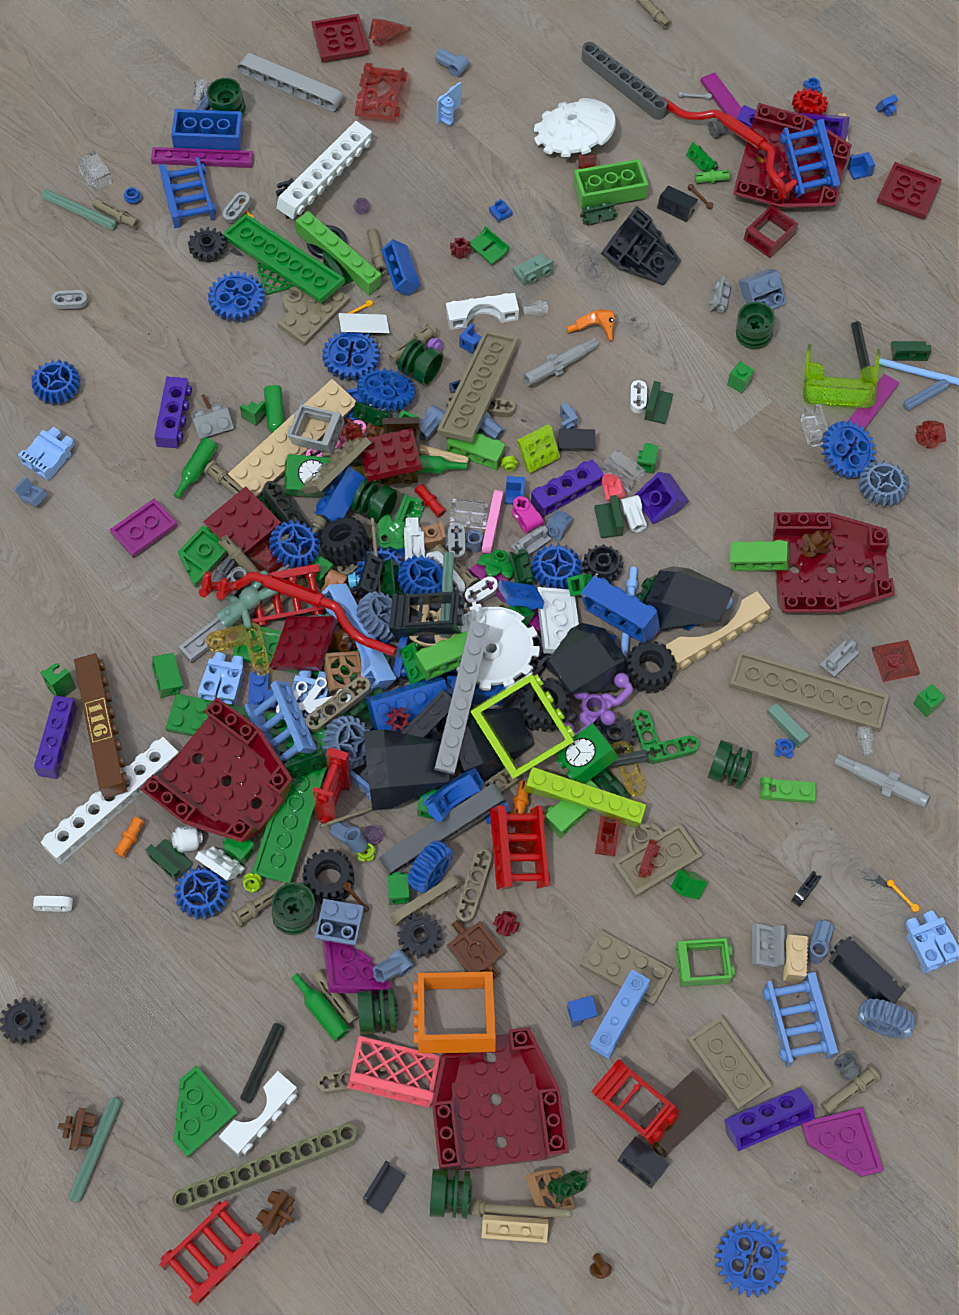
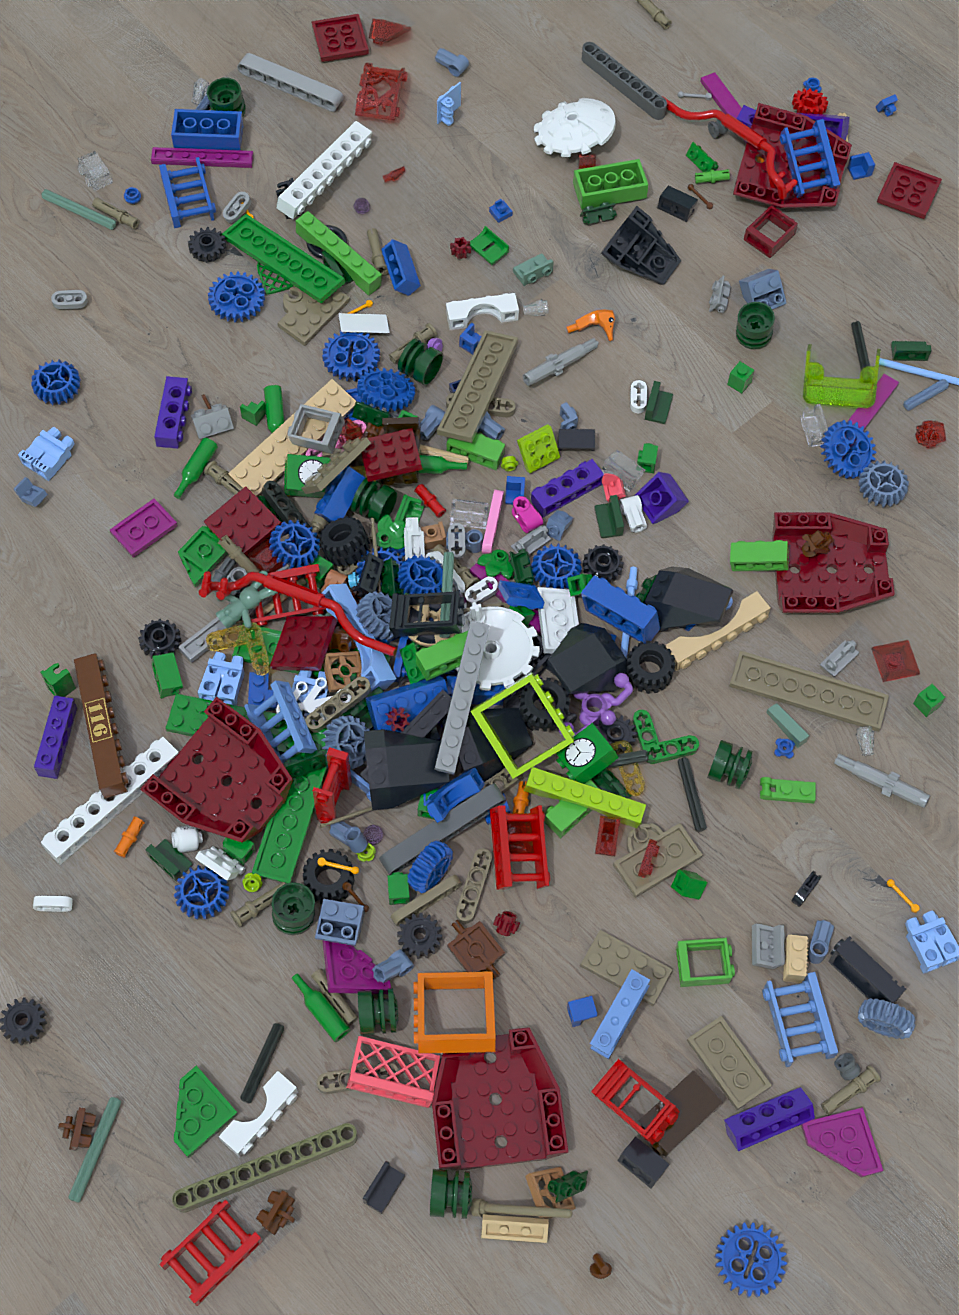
(159, 629): none -> black gear
(322, 862): none -> light orange hinge
(394, 174): none -> clear red bar
(691, 794): none -> pearl dark grey axle

